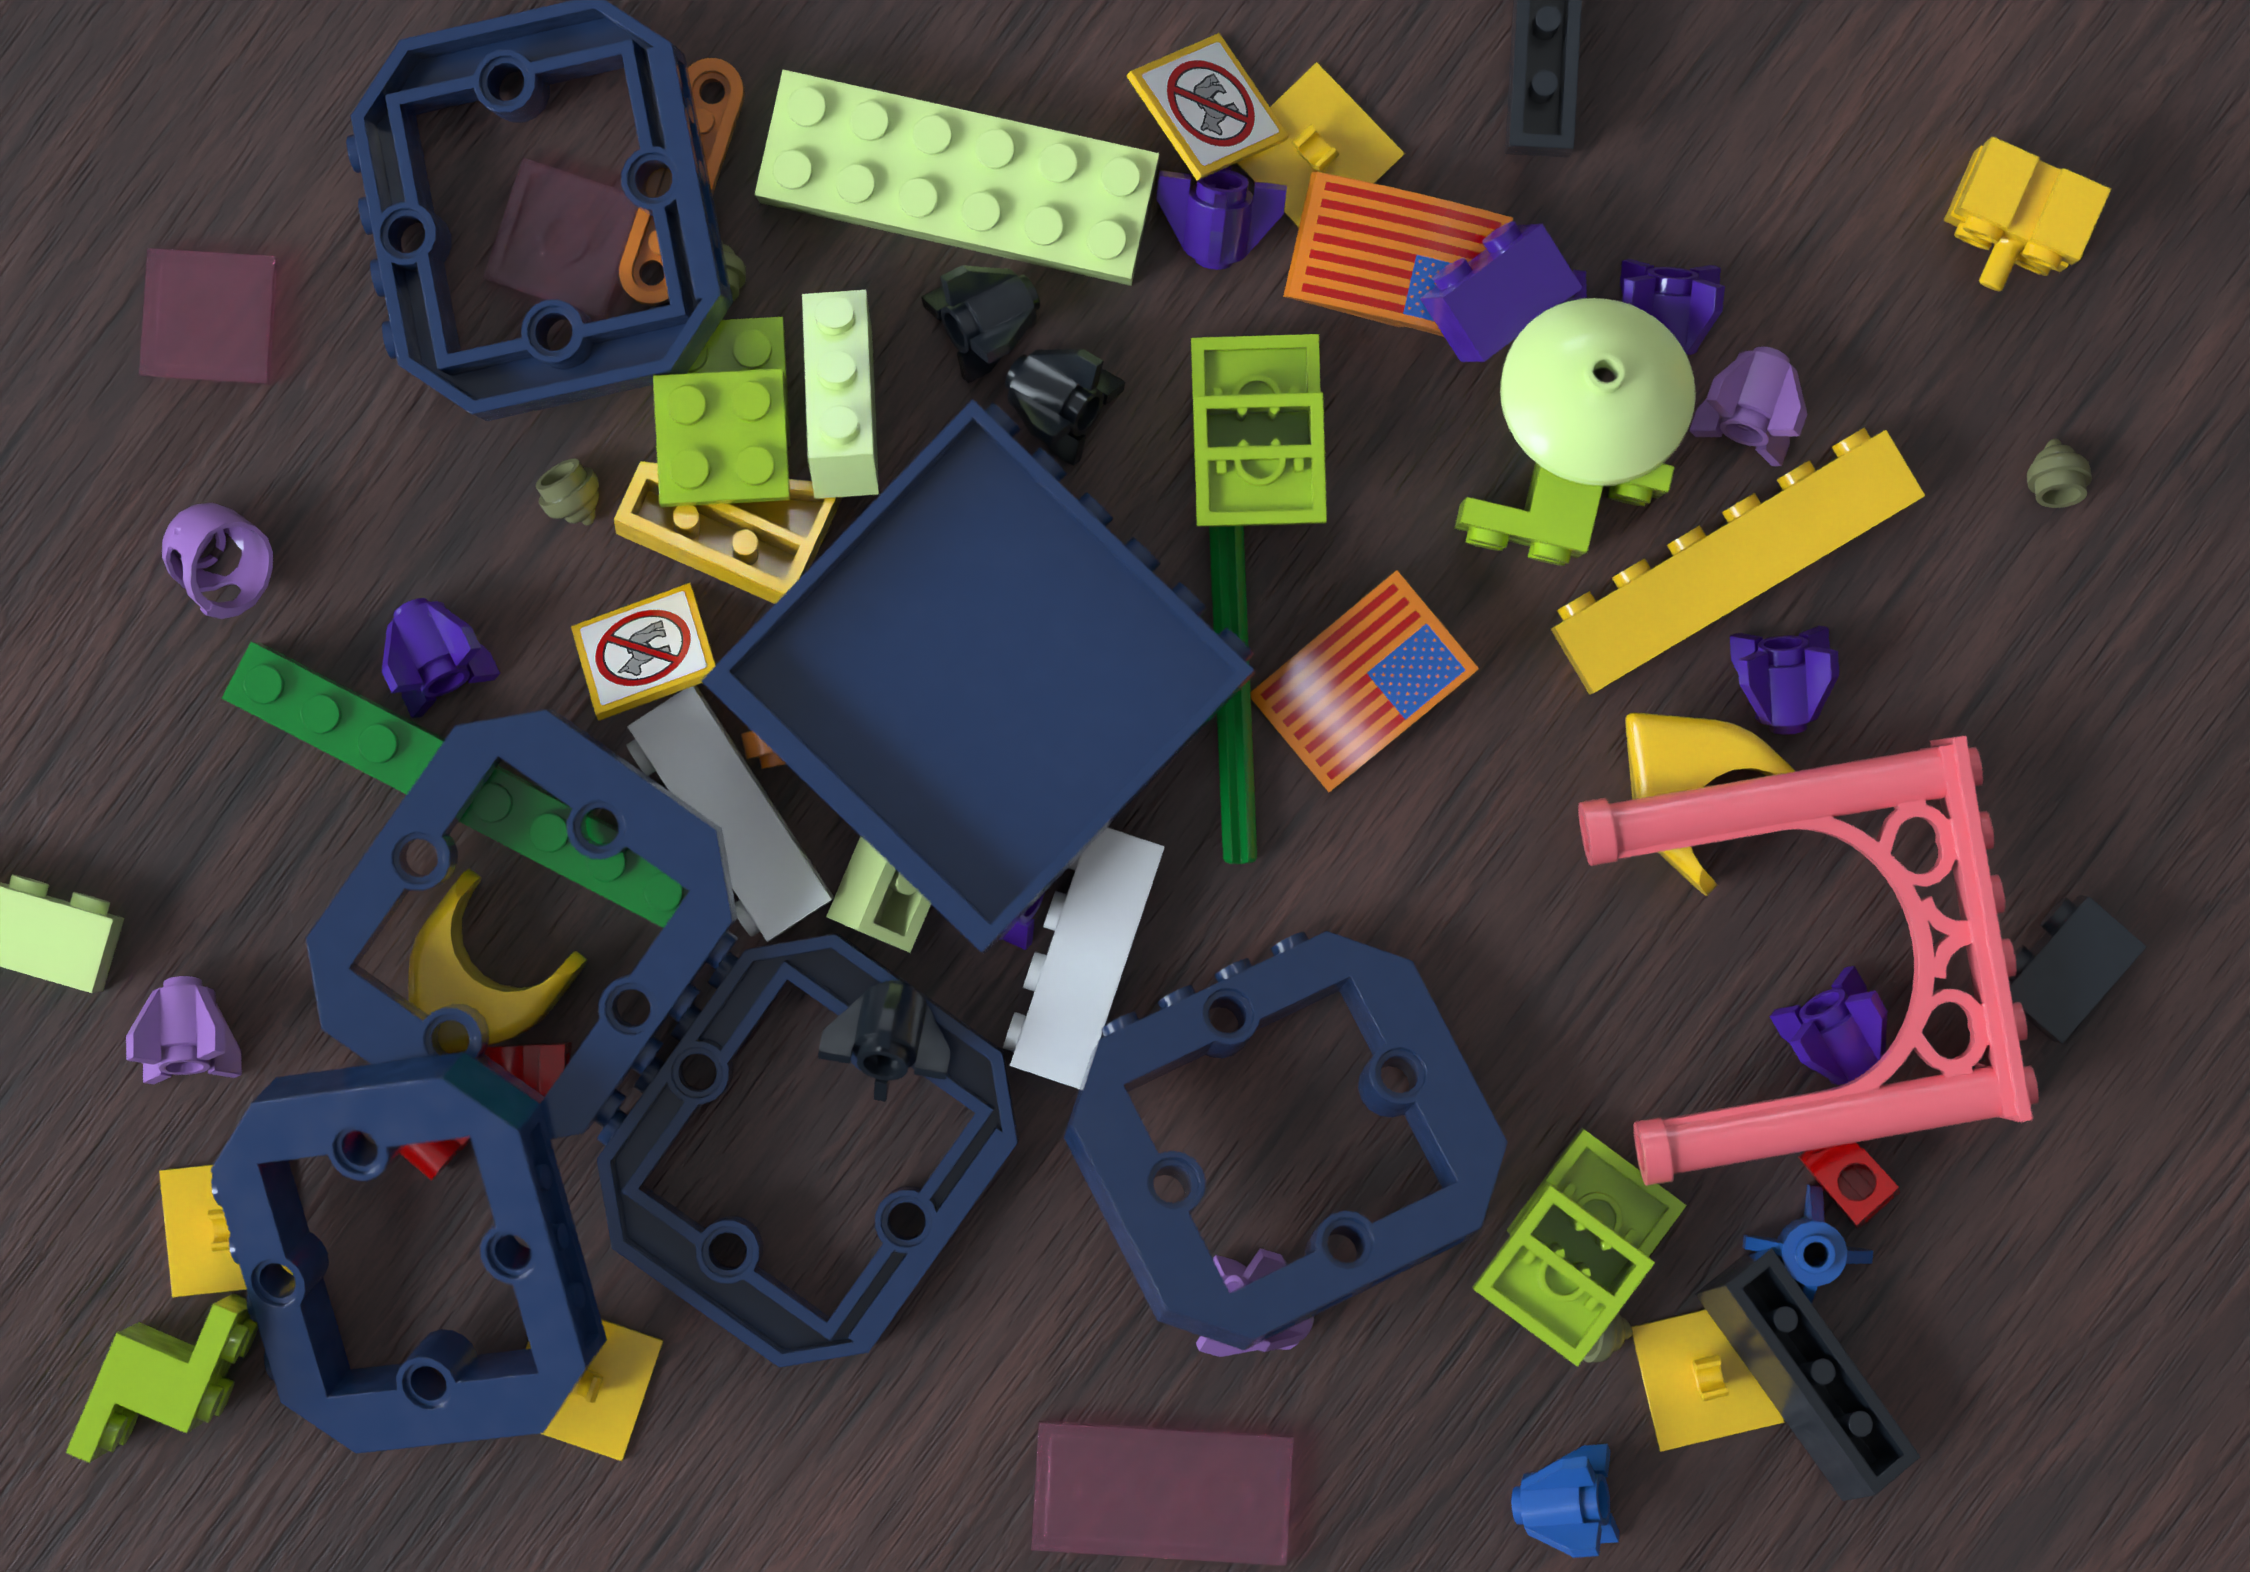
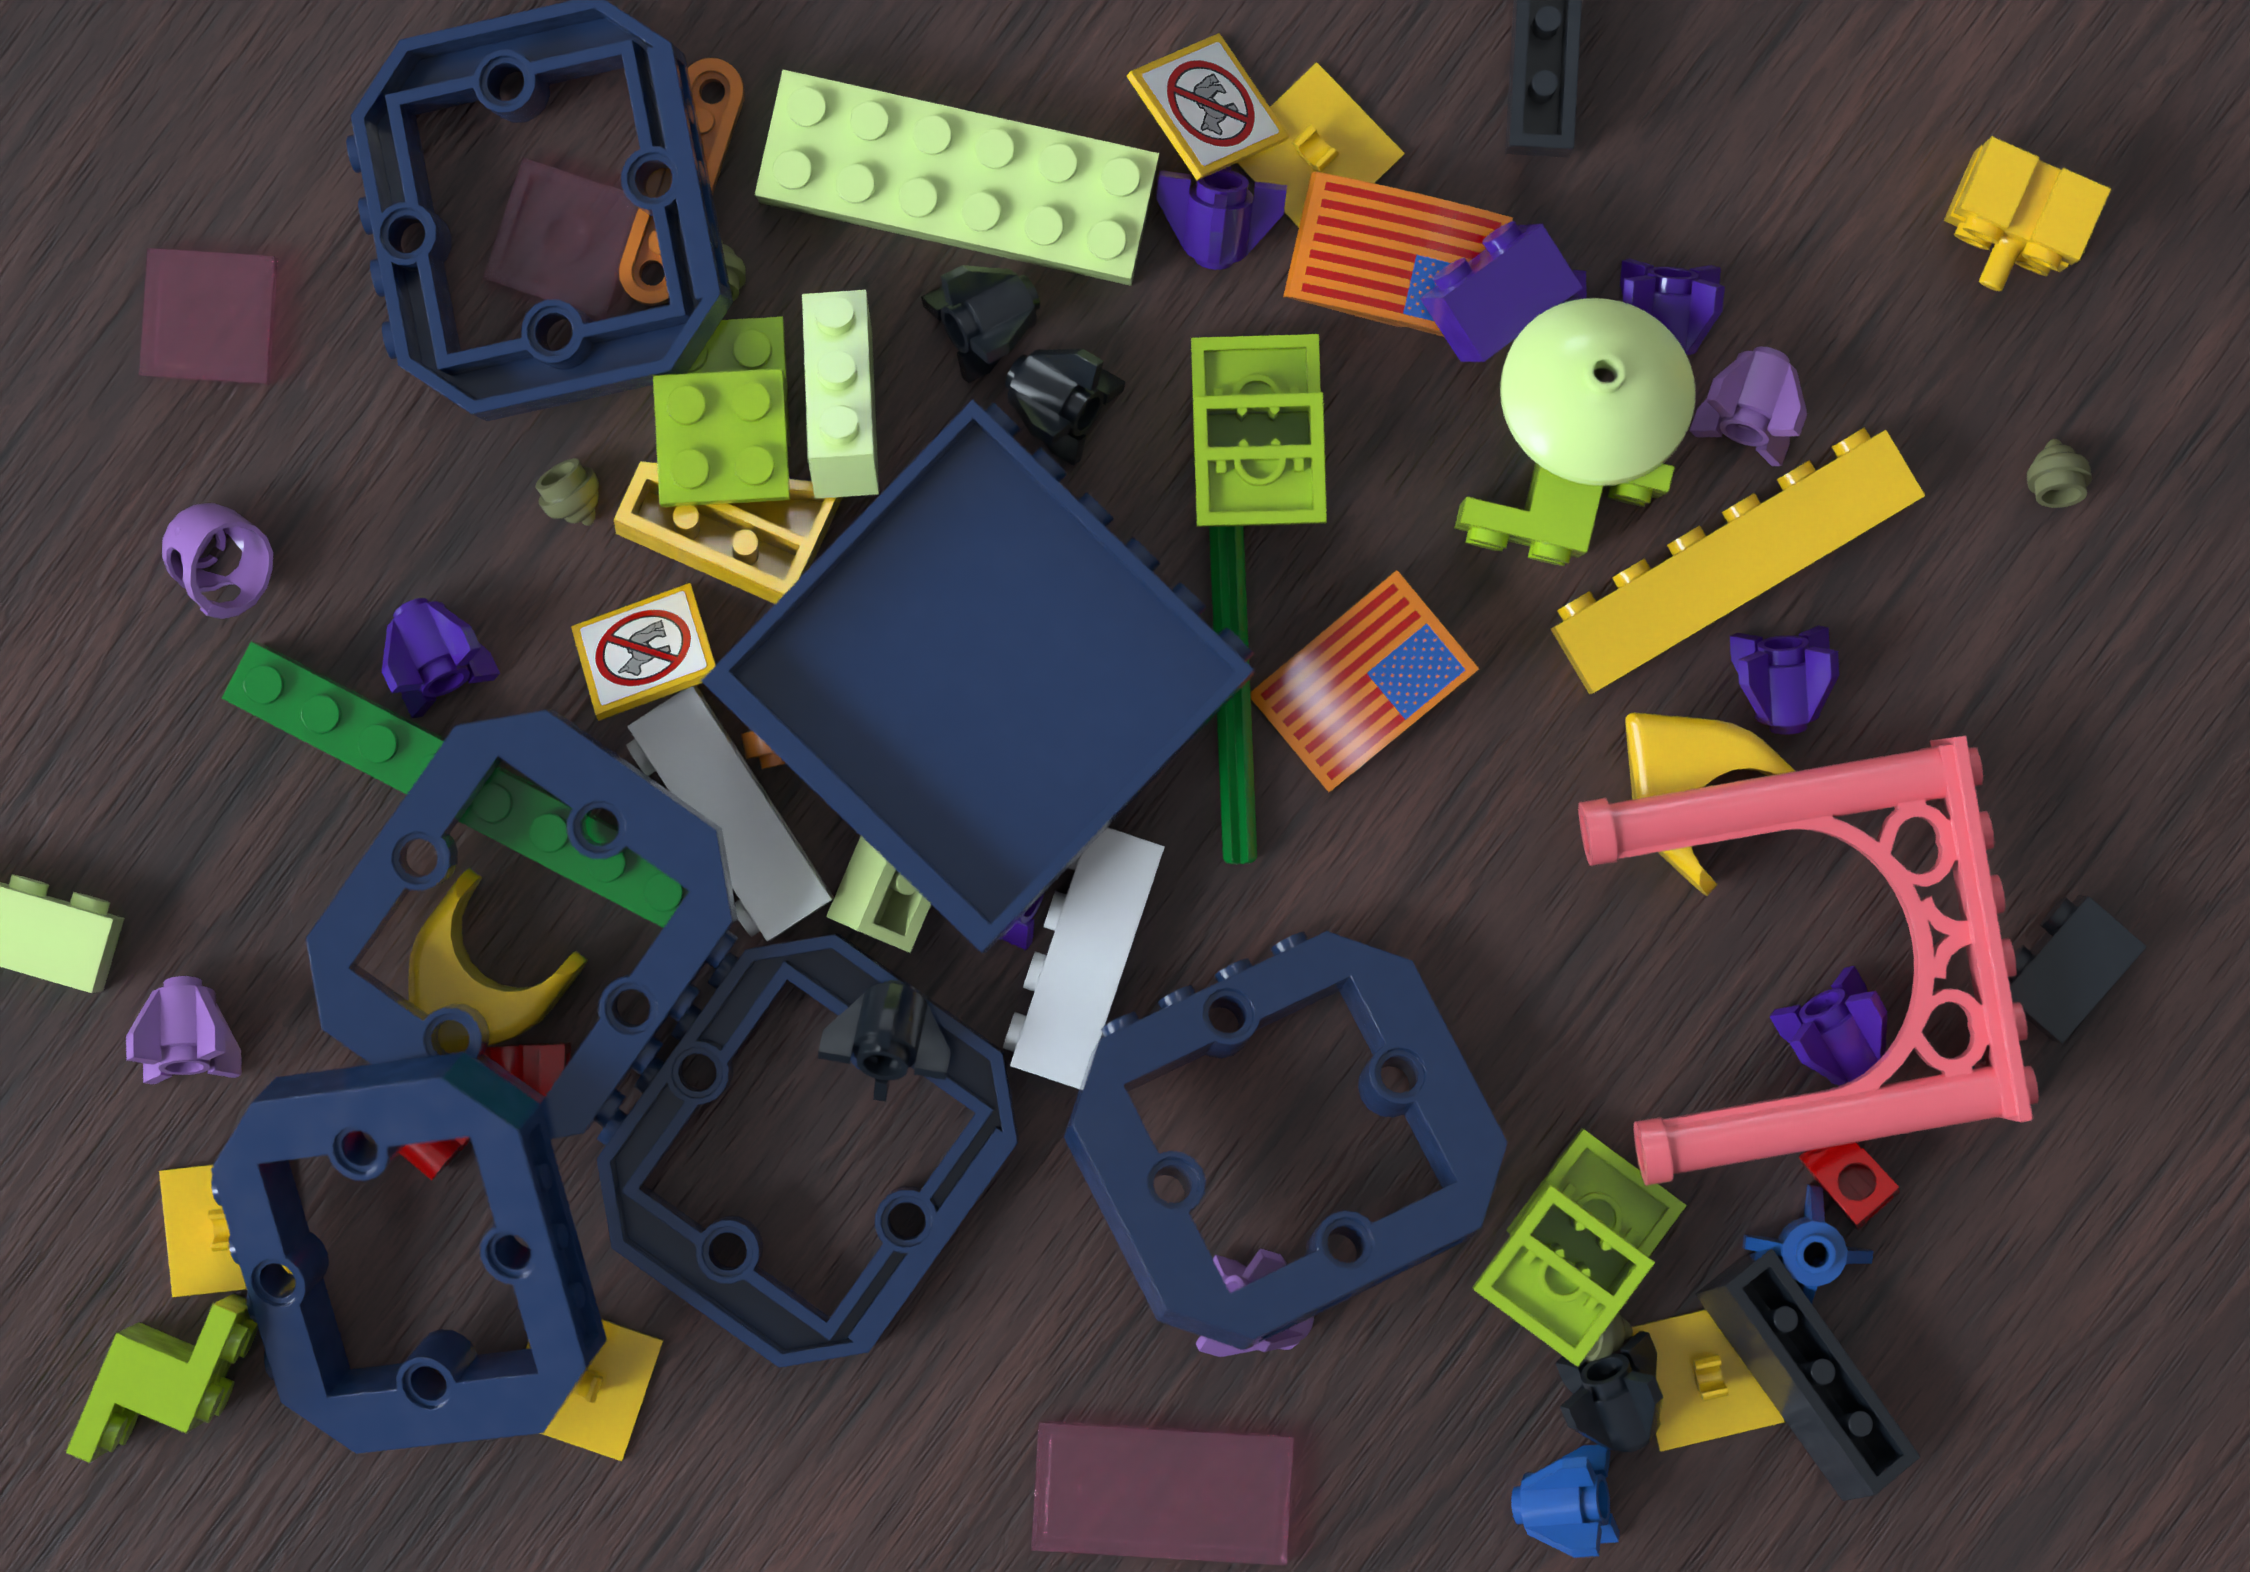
(1615, 1396): none -> black brick

